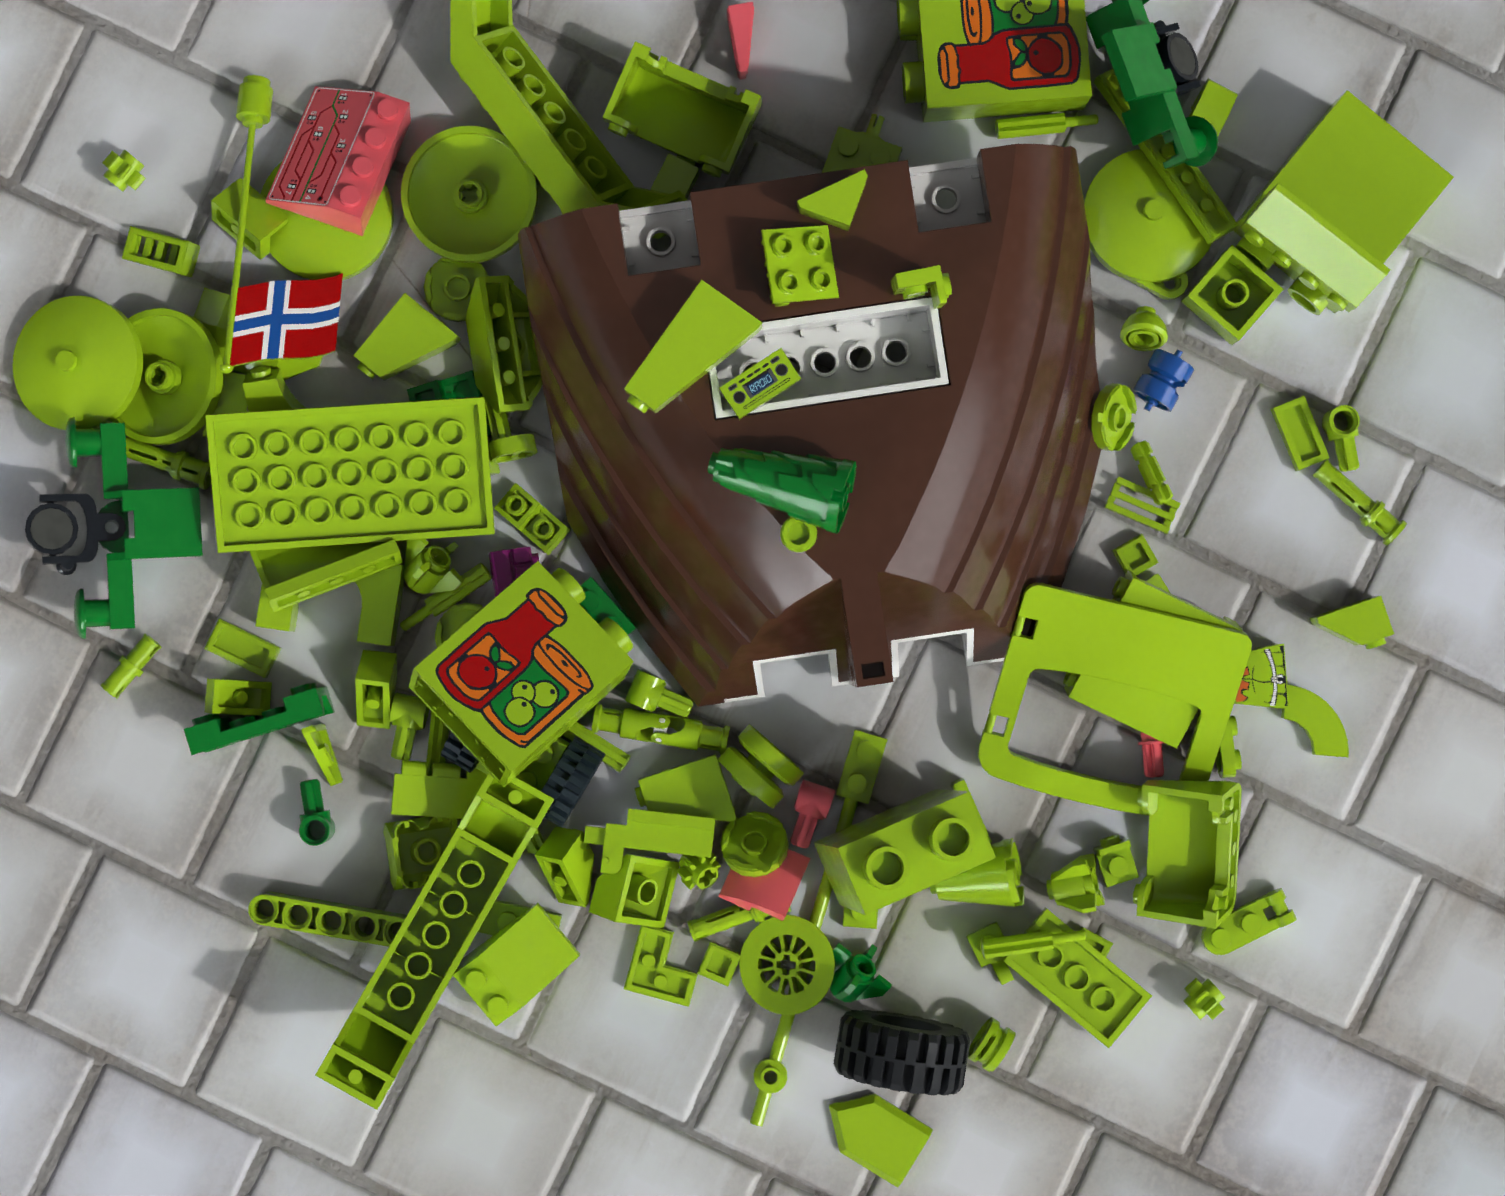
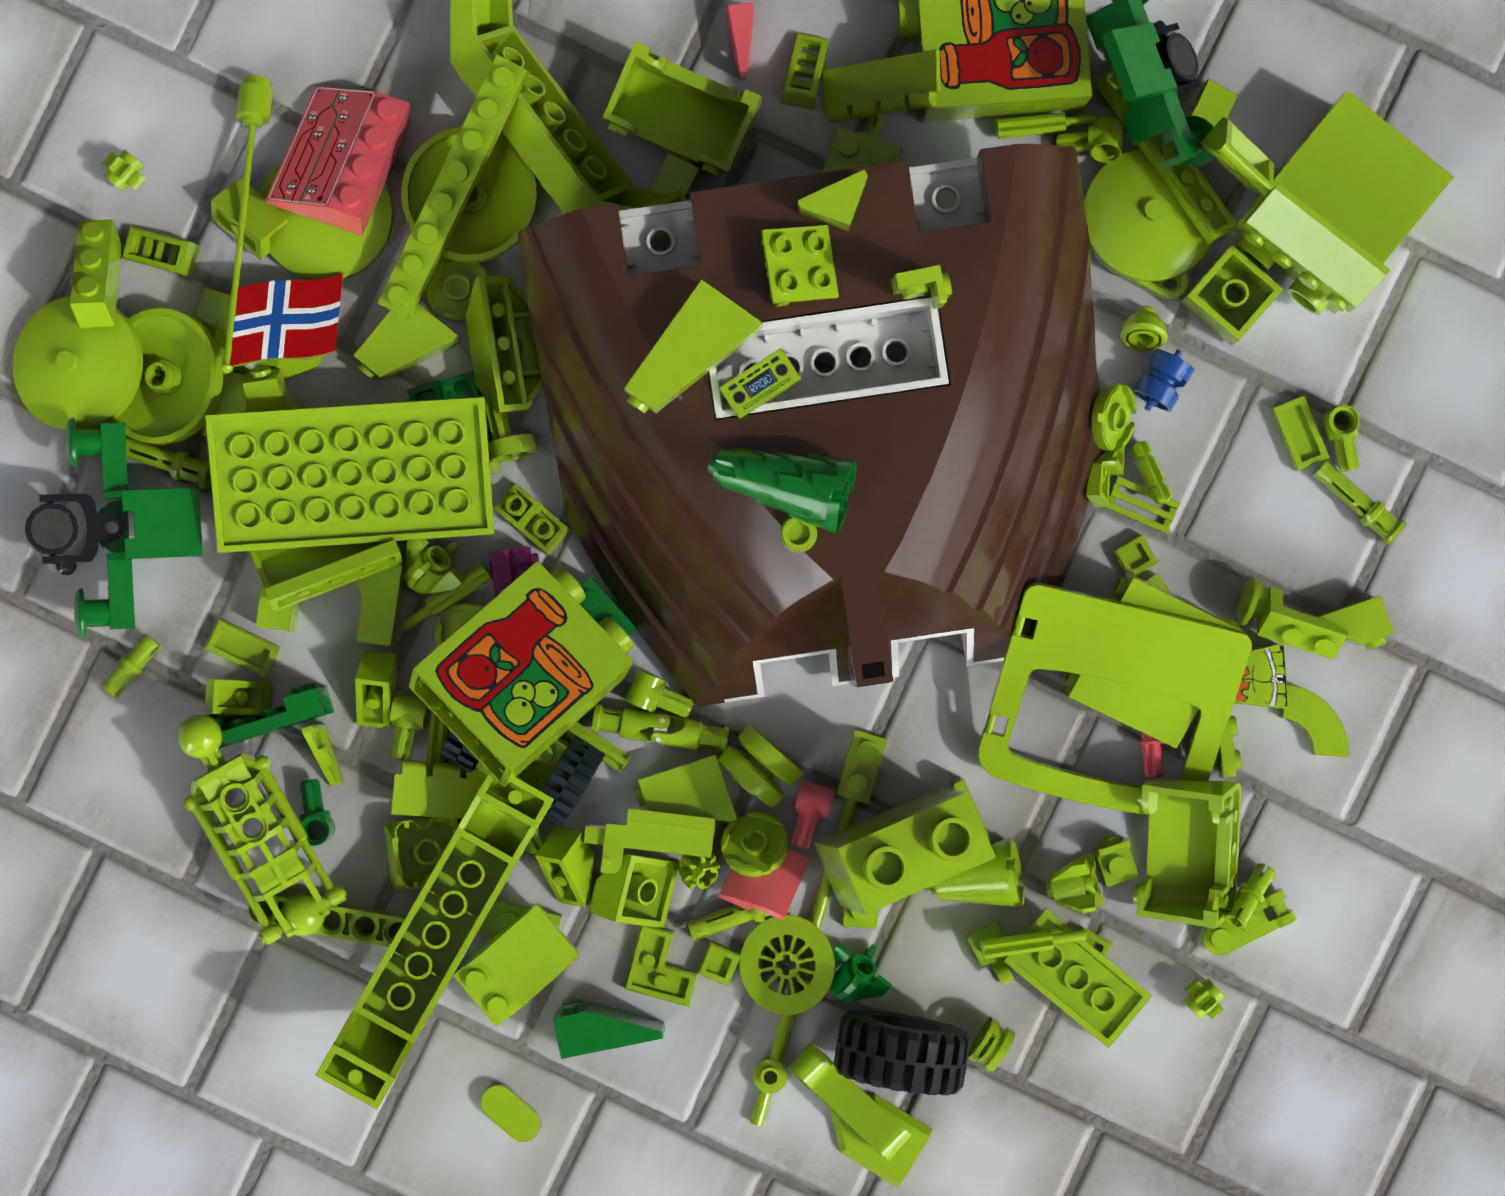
(96, 273): none -> lime brick
(302, 913): none -> lime piece
(453, 186): none -> lime plate
(510, 1112): none -> lime tile
(596, 1027): none -> green slope
(798, 91): none -> lime slope
(849, 1102): none -> lime beam
(882, 86): none -> lime windscreen
(1099, 479): none -> lime slope
(1101, 140): none -> lime axle
(1240, 156): none -> lime tile
(1250, 896): none -> lime pin
(1286, 624): none -> lime piece

